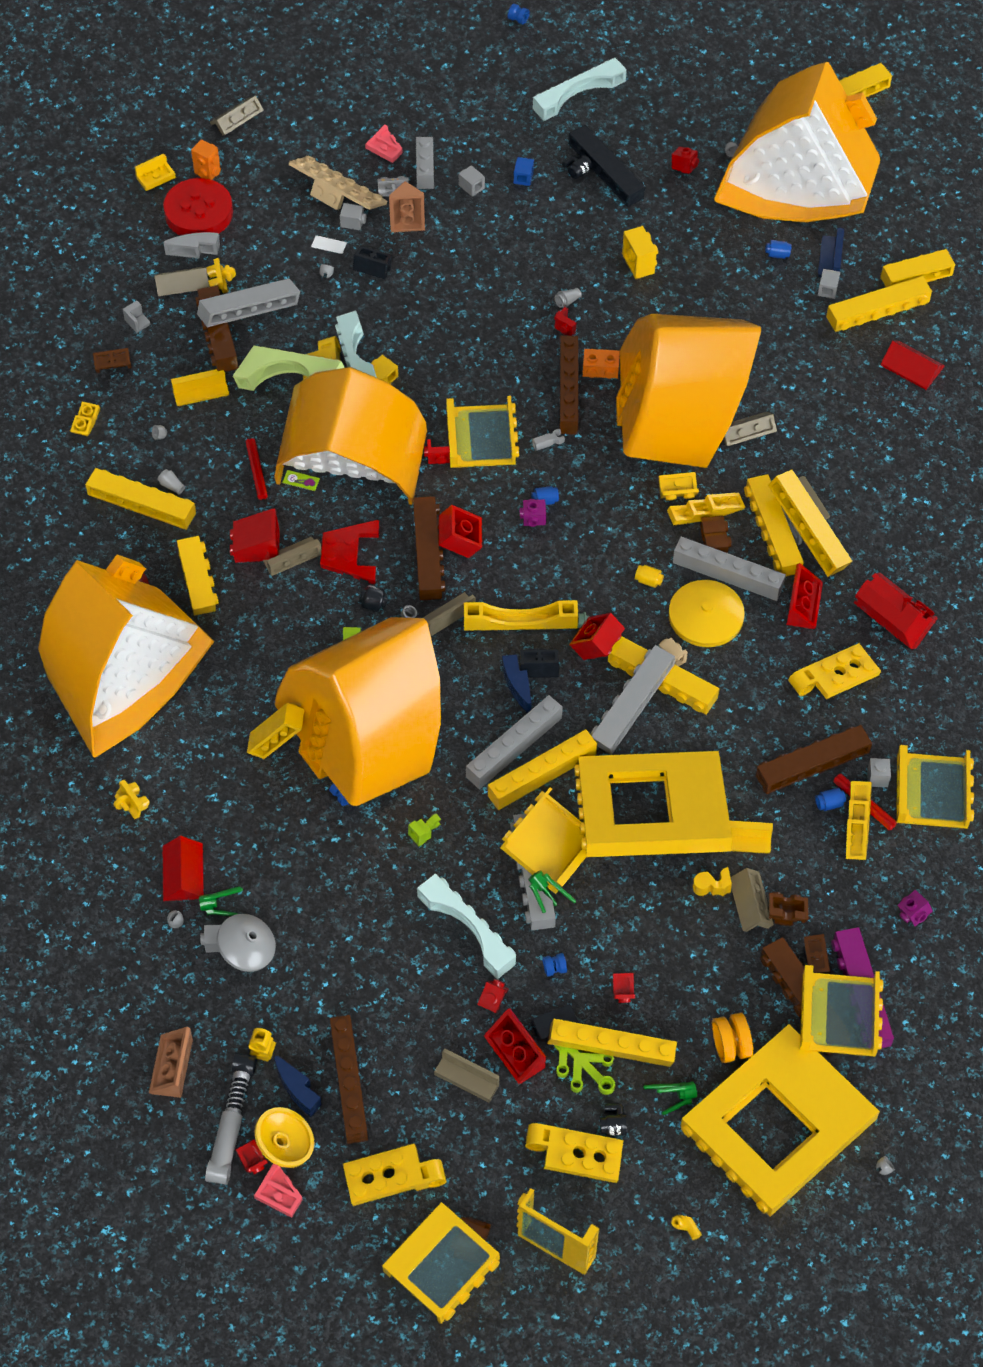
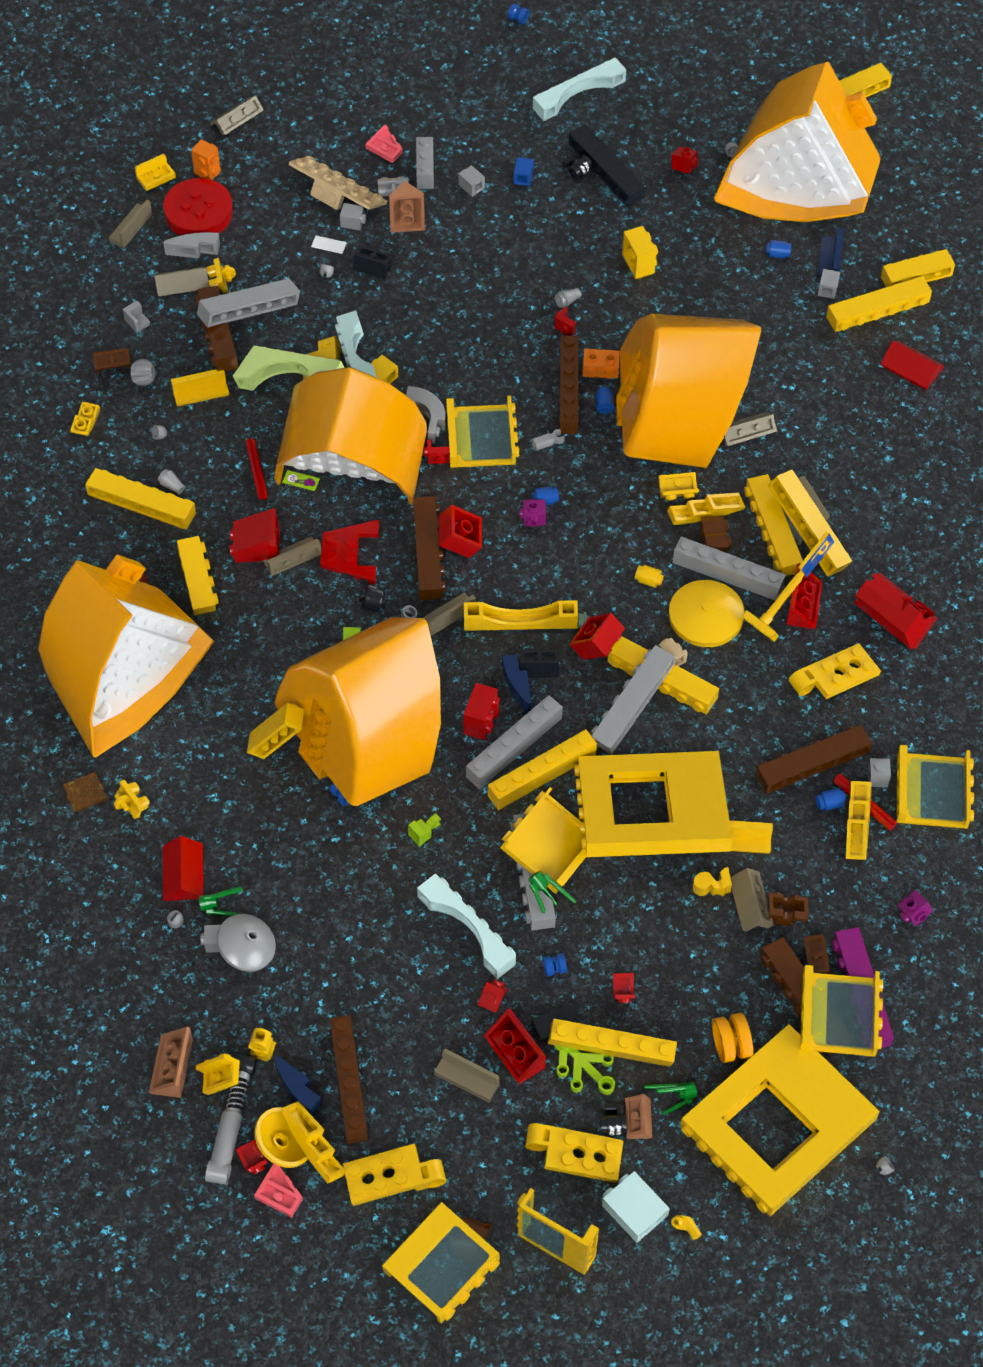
(85, 792): none -> clear orange piece
(131, 224): none -> dark tan panel
(142, 372): none -> light grey piece
(219, 1073): none -> yellow bracket
(310, 1138): none -> yellow slope
(430, 407): none -> light grey arch
(481, 711): none -> red brick
(604, 400): none -> blue brick
(634, 1206): none -> light aqua brick
(638, 1117): none -> nougat slope
(806, 568): none -> yellow piece

